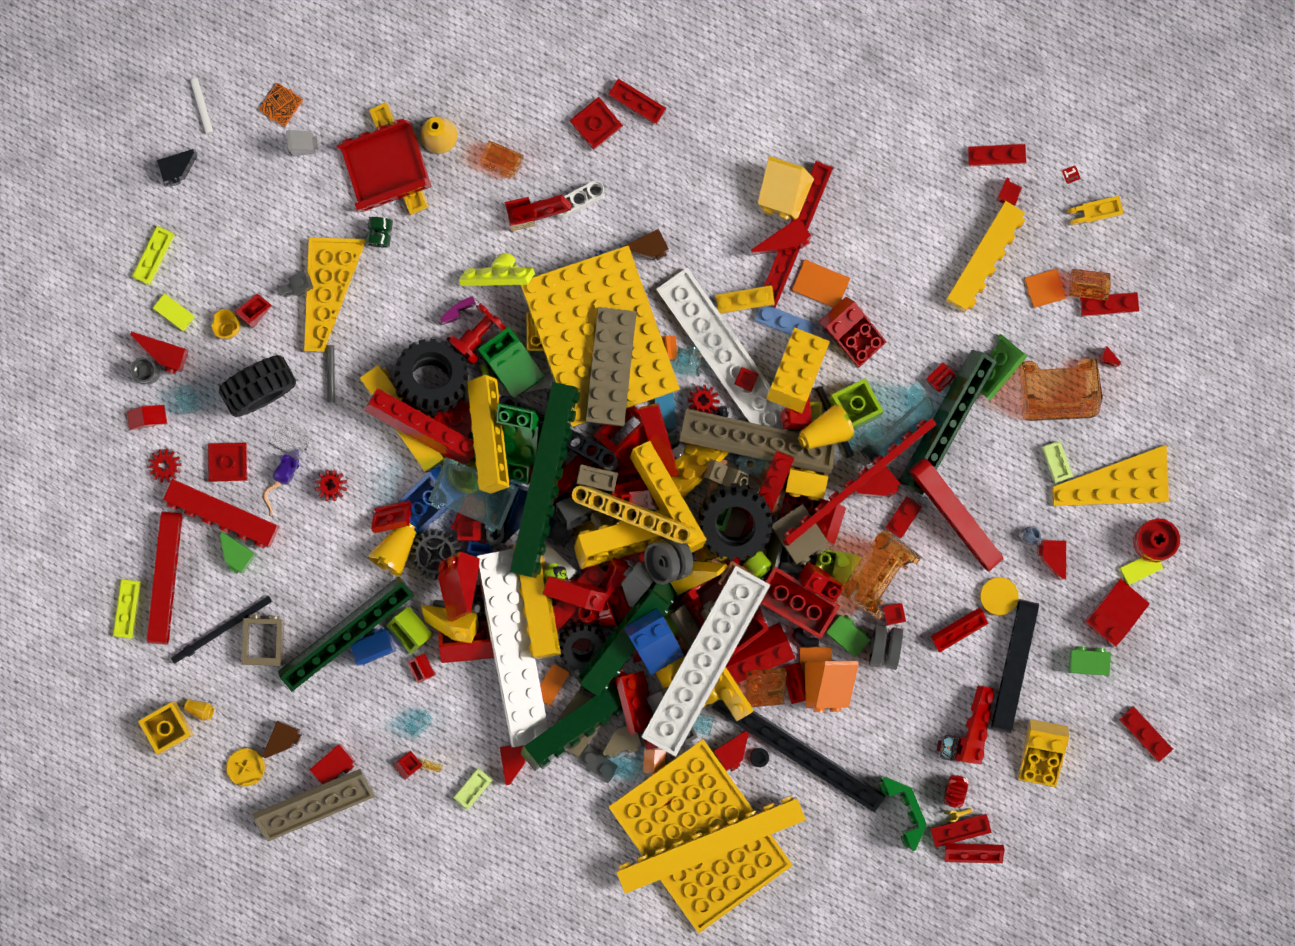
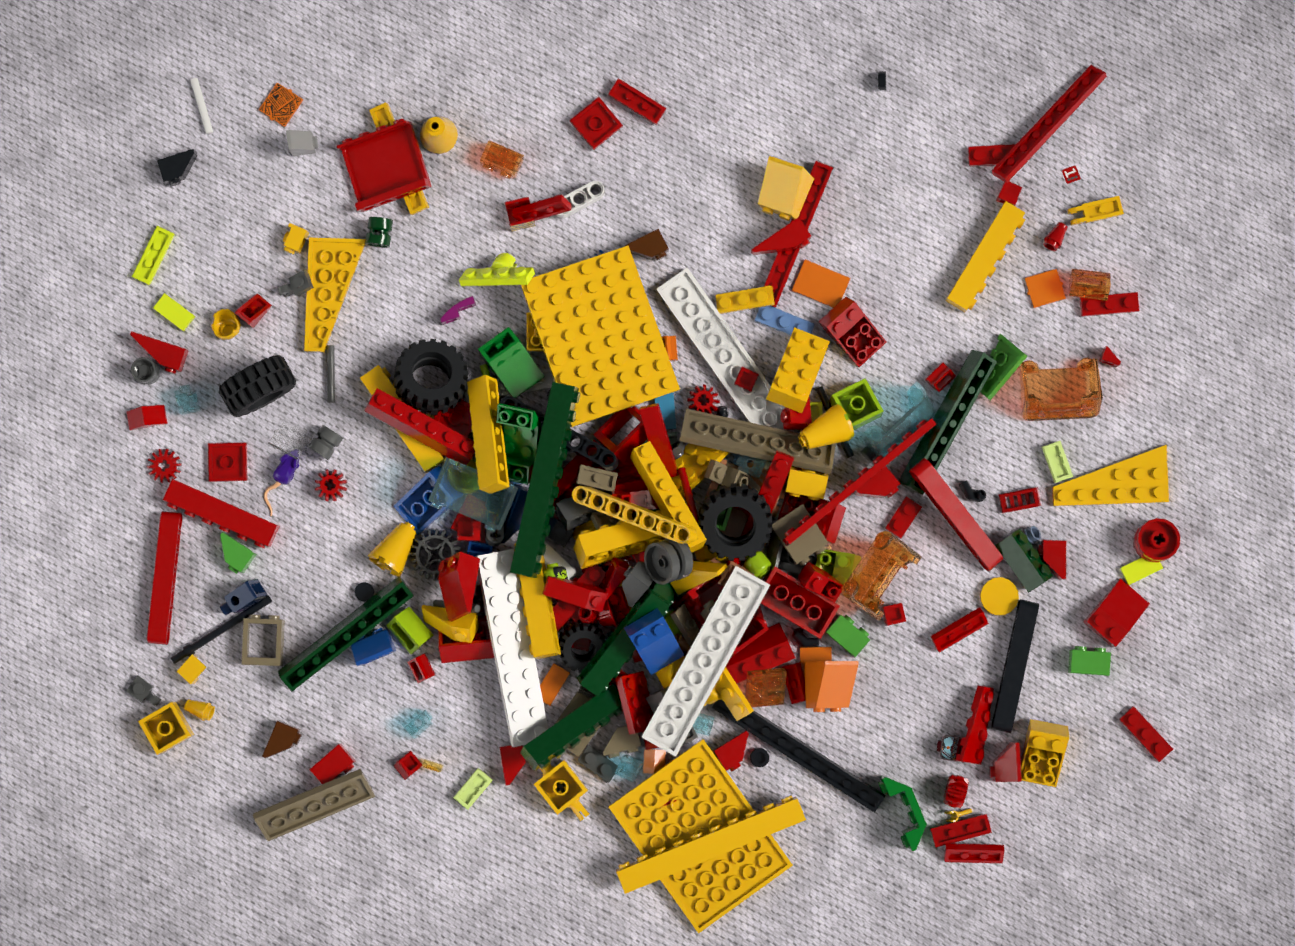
(126, 608): neon yellow tile -> none
(142, 690): none -> dark grey plate
(191, 669): none -> yellow panel
(243, 597): none -> dark blue torso
(245, 767): yellow tile -> none
(295, 239): none -> yellow brick
(325, 442): none -> dark grey wheel
(364, 591): none -> black tile
(391, 516): red plate -> none
(471, 339): red piece -> none
(558, 799): none -> yellow brick
(610, 366): dark tan plate -> none
(687, 492): none -> red bar
(688, 361): clear light blue brick -> none
(882, 80): none -> black tile
(883, 646): dark grey wheel -> none
(972, 494): none -> black arm
(1002, 497): none -> red slope
(1007, 764): none -> red slope
(1024, 560): none -> dark green brick
(1049, 123): none -> red plate
(1055, 237): none -> red cone

